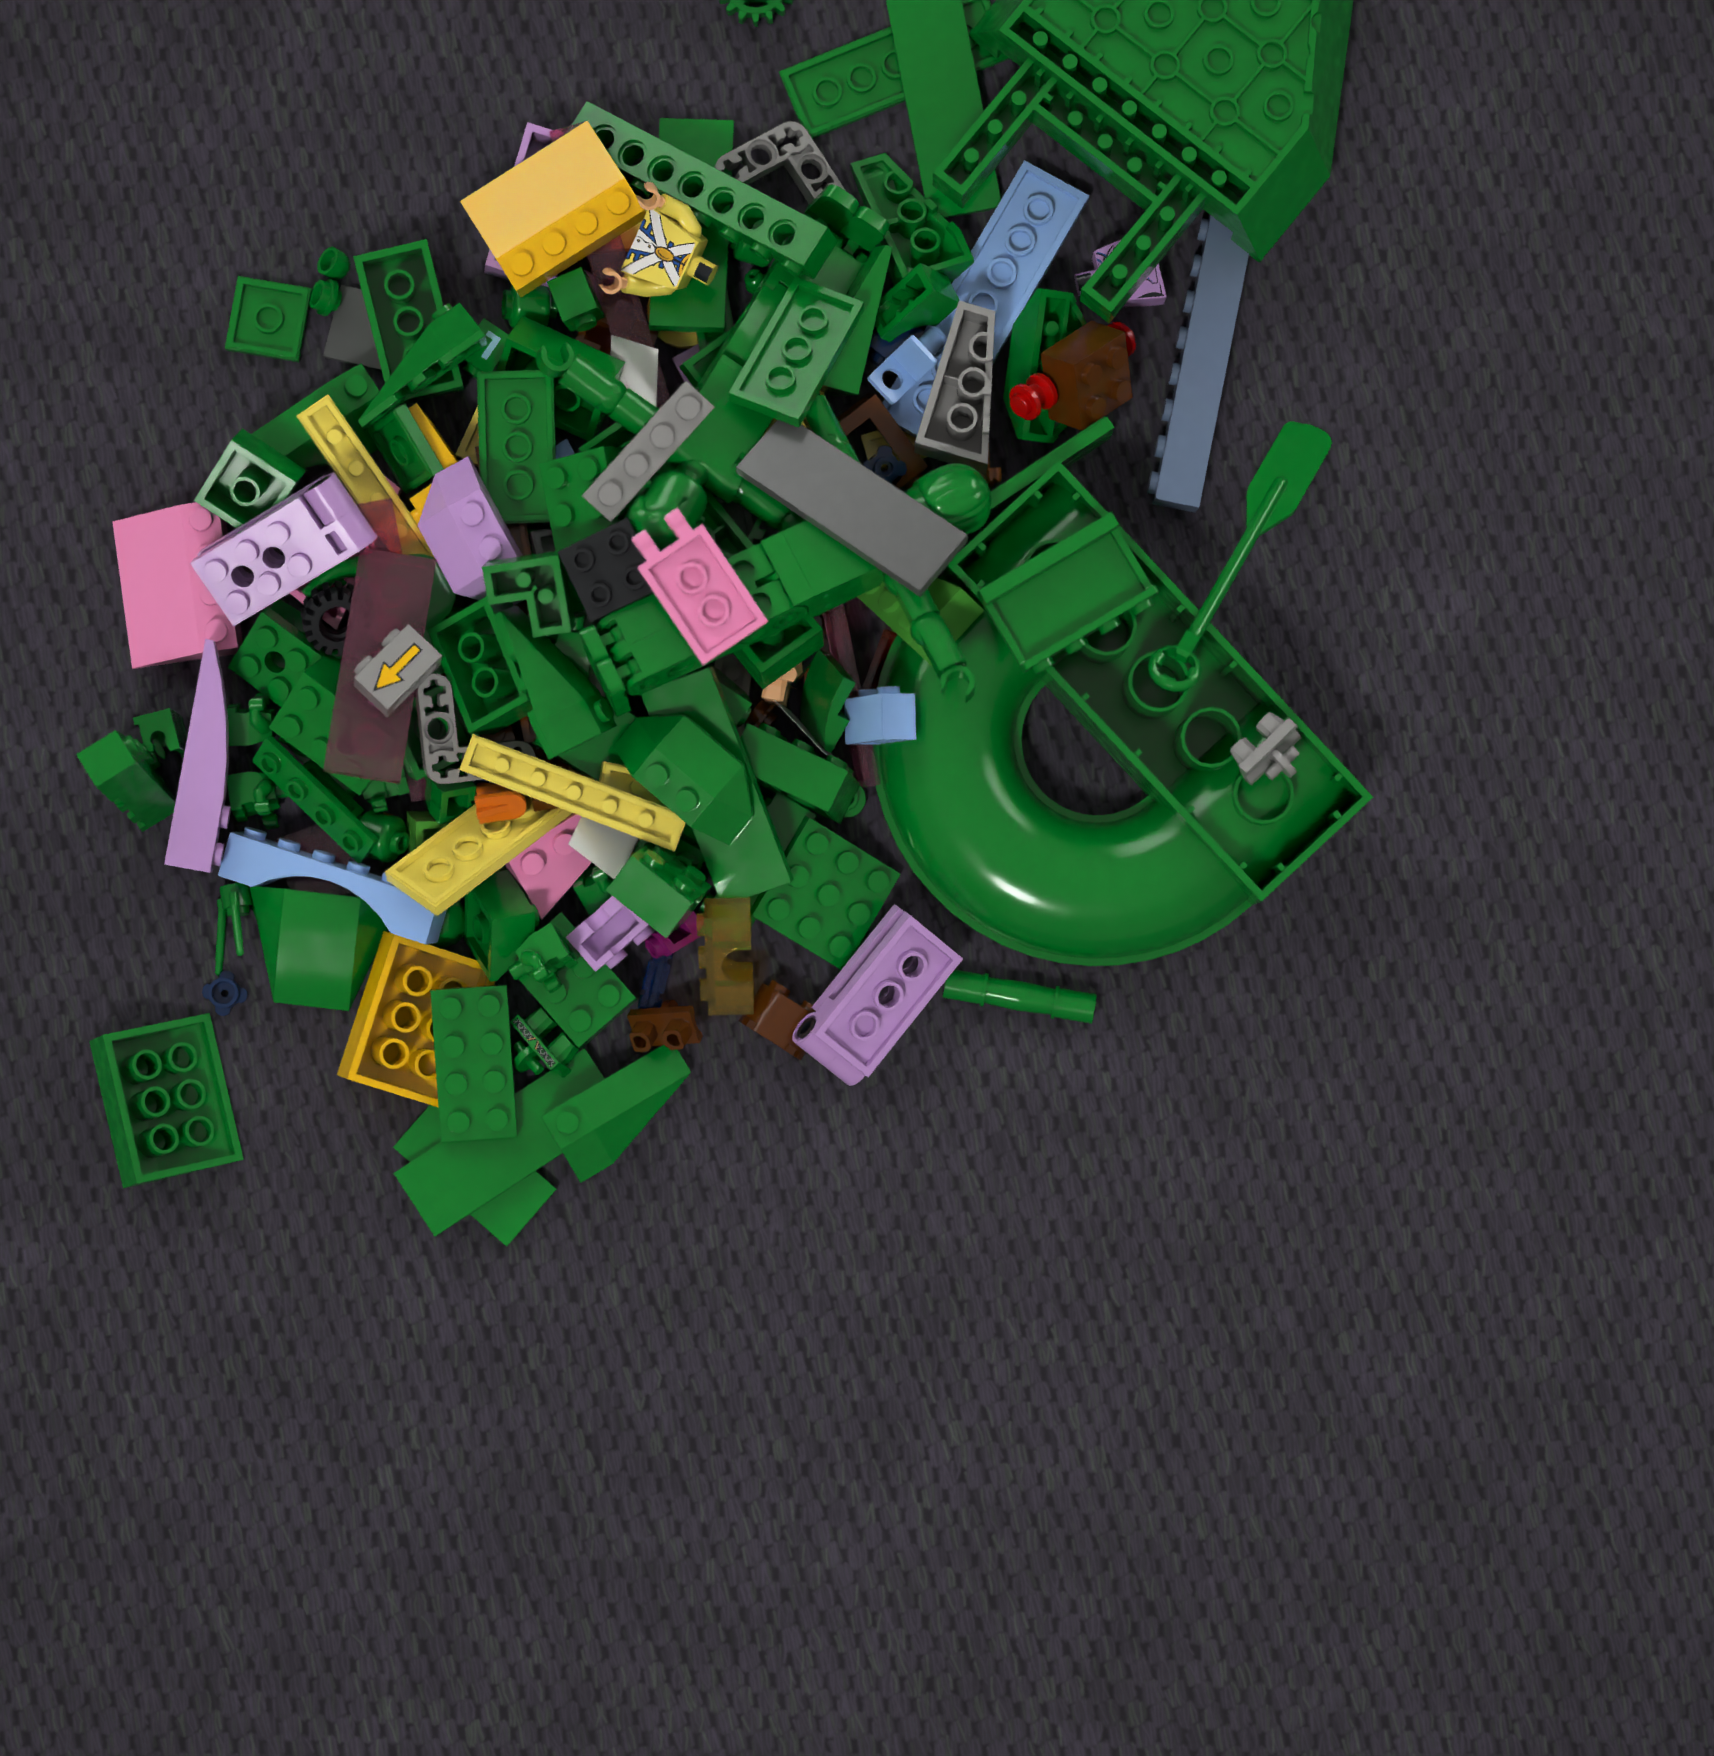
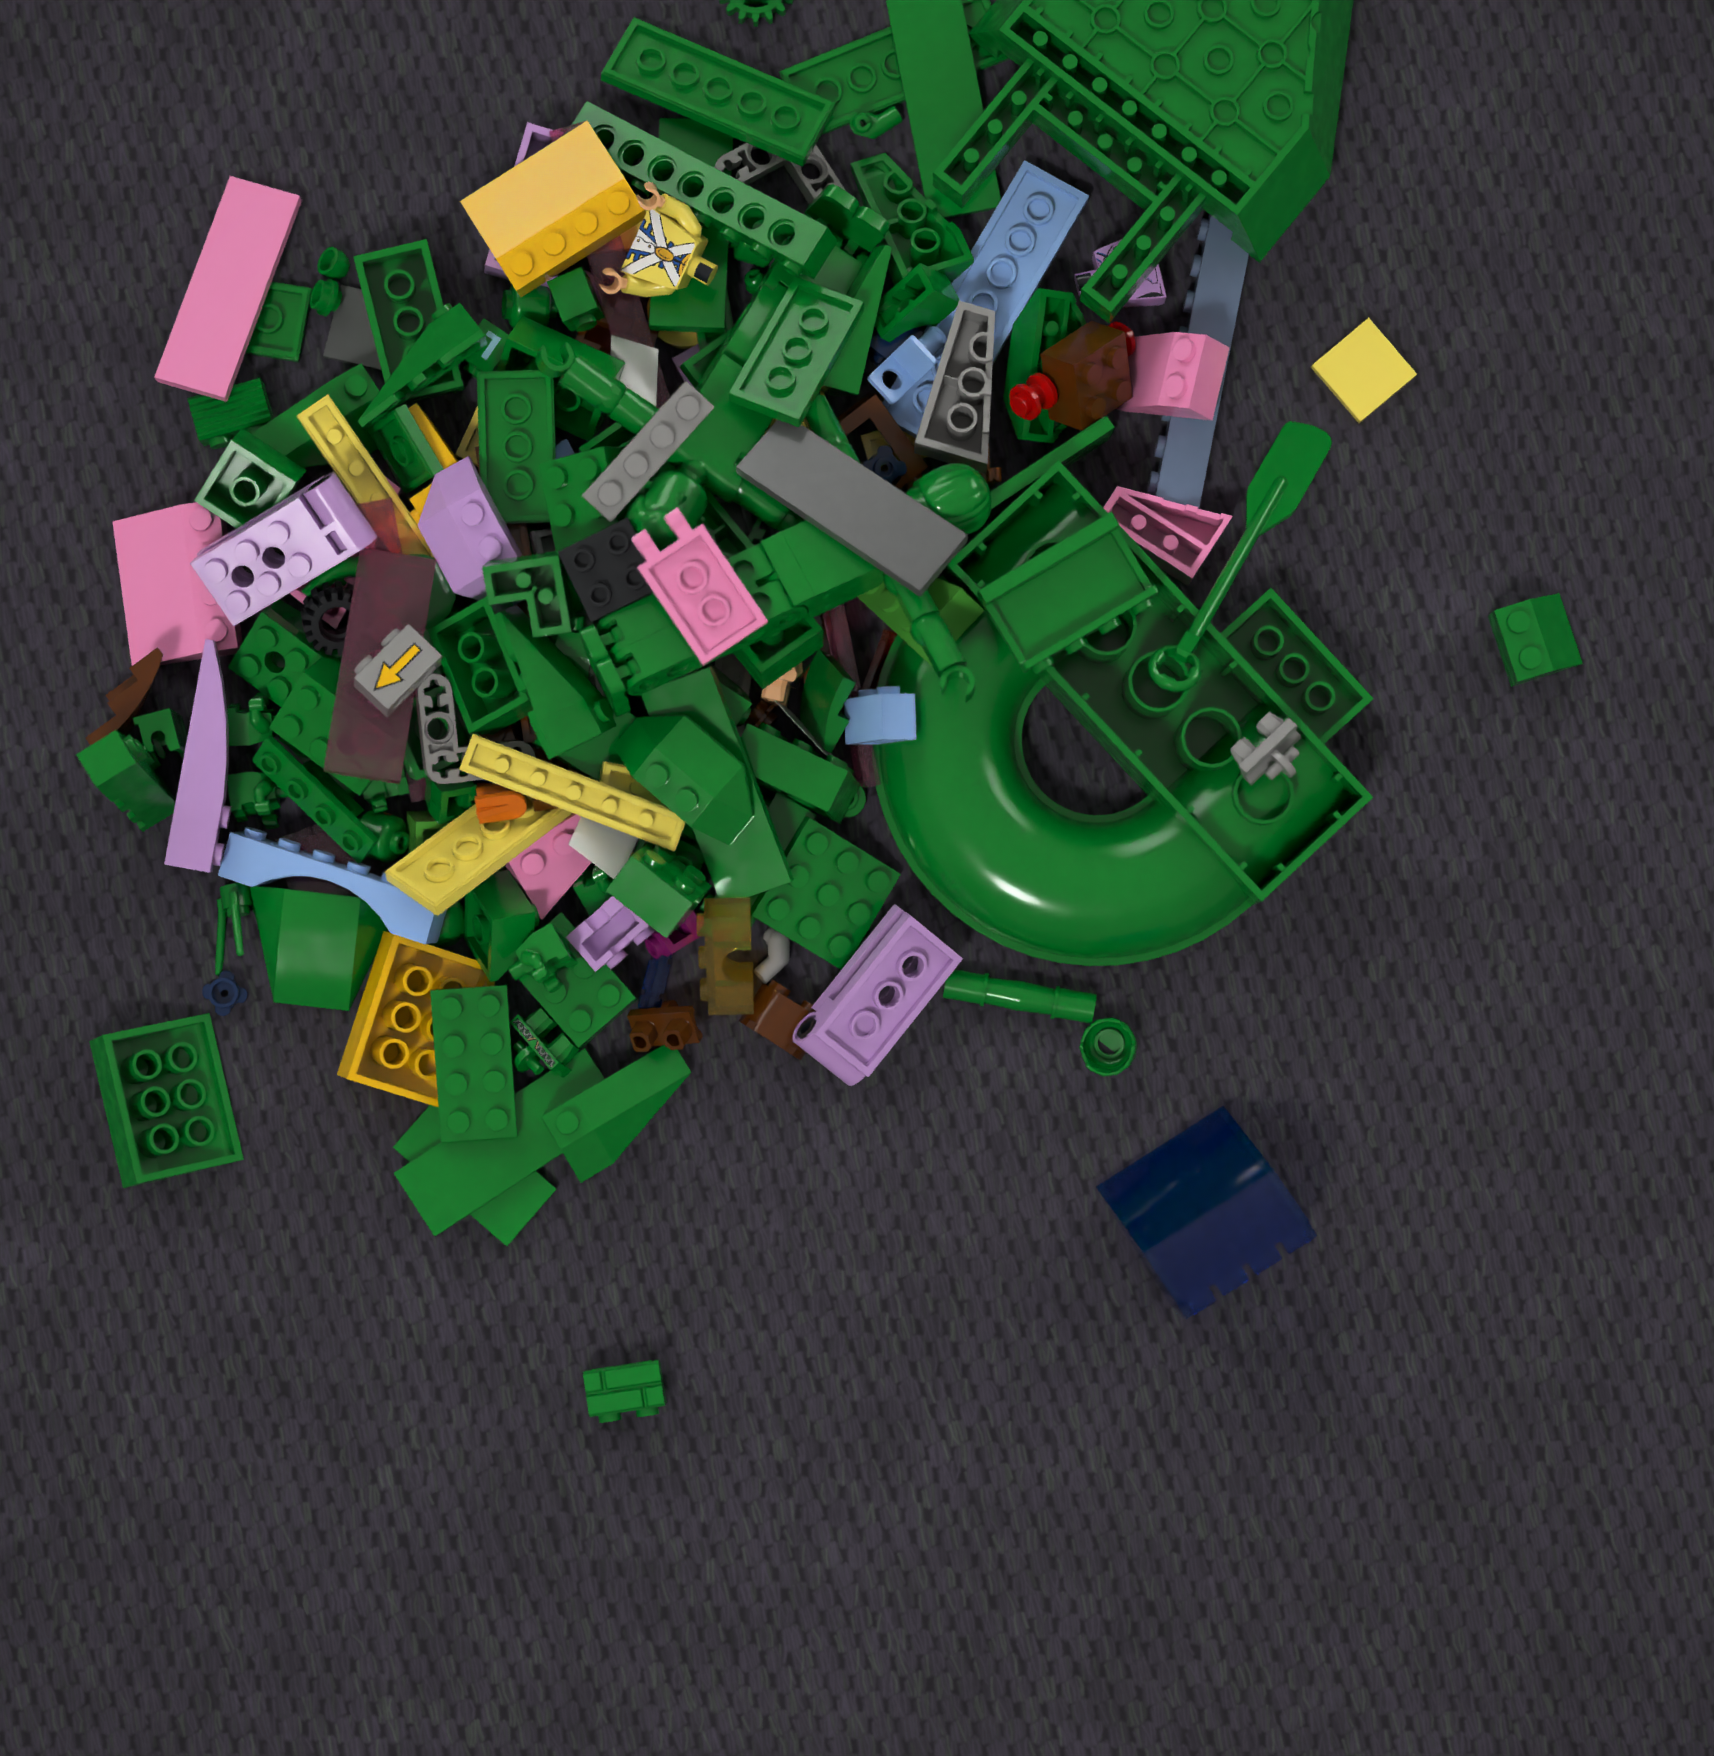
(129, 697): none -> reddish brown slope
(221, 420): none -> green brick
(228, 289): none -> bright pink tile
(624, 1389): none -> green brick
(718, 91): none -> green tile
(777, 955): none -> light grey arm
(873, 125): none -> green arm
(1115, 1036): none -> green hair
(1168, 532): none -> bright pink wedge
(1176, 375): none -> bright pink slope
(1205, 1211): none -> clear blue windscreen
(1297, 665): none -> green brick
(1363, 370): none -> light yellow tile
(1534, 638): none -> green slope

